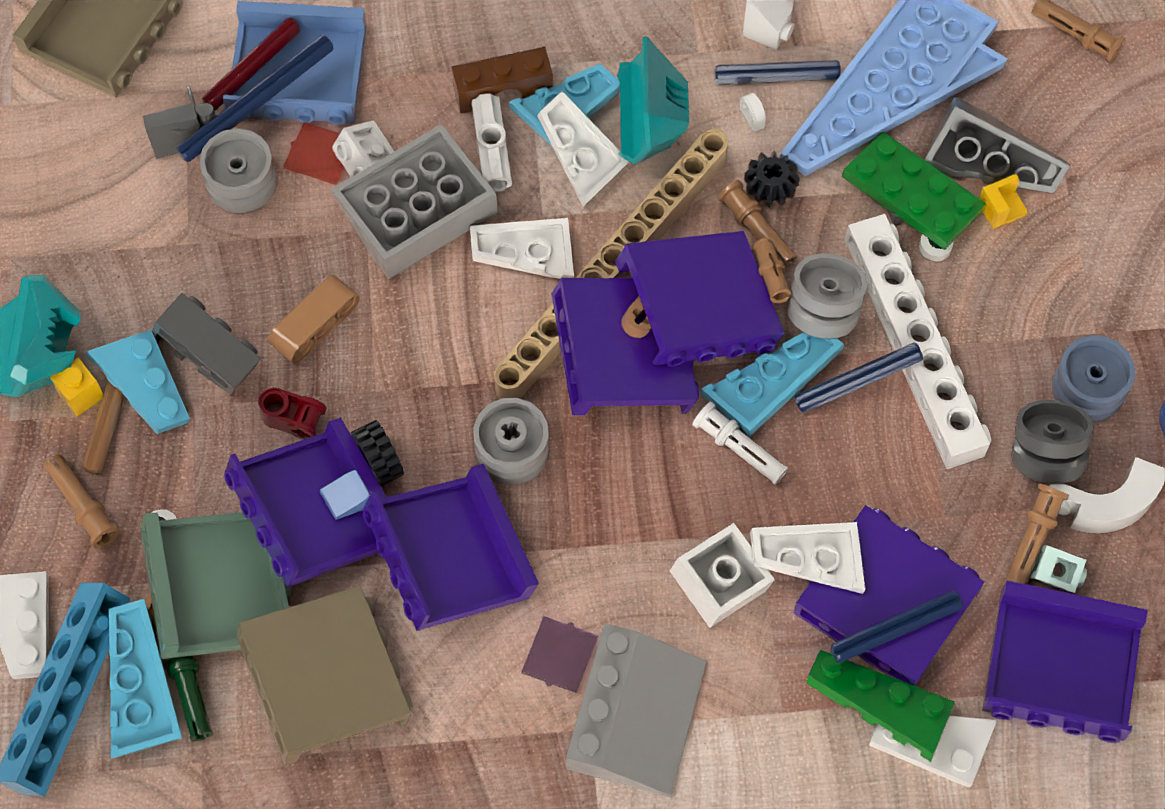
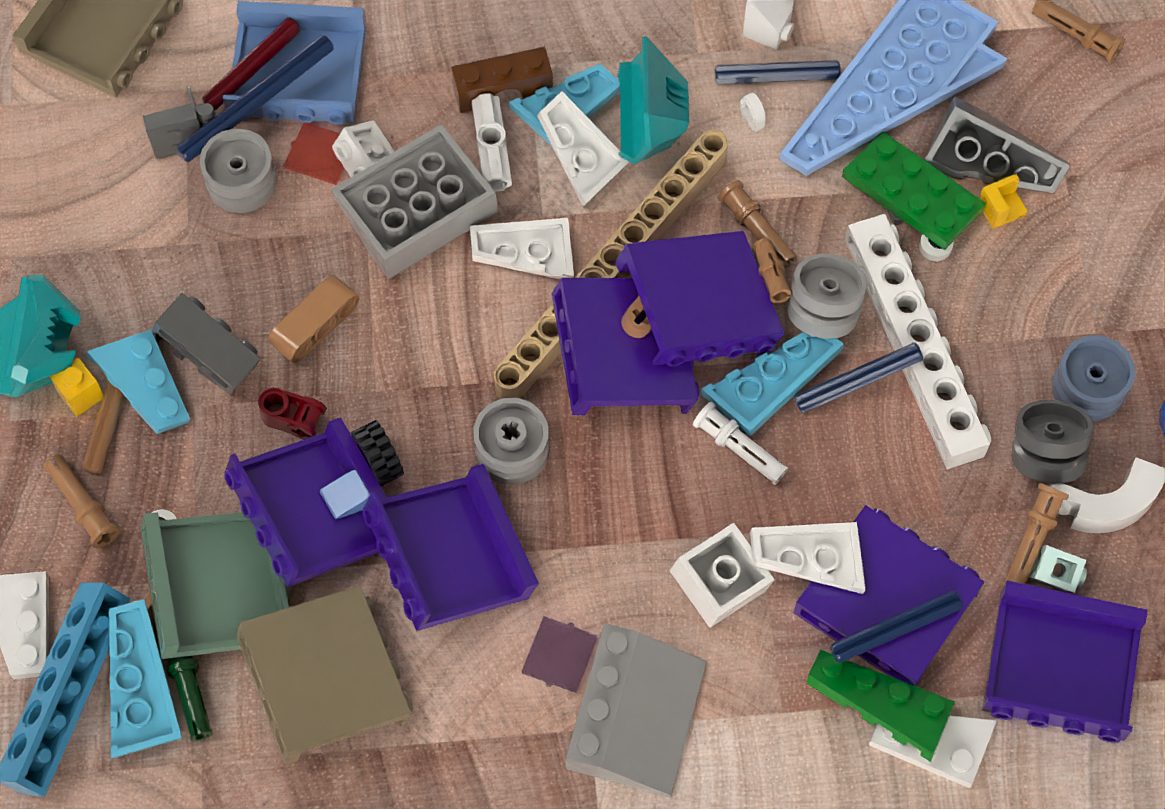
(771, 179): black gear -> none

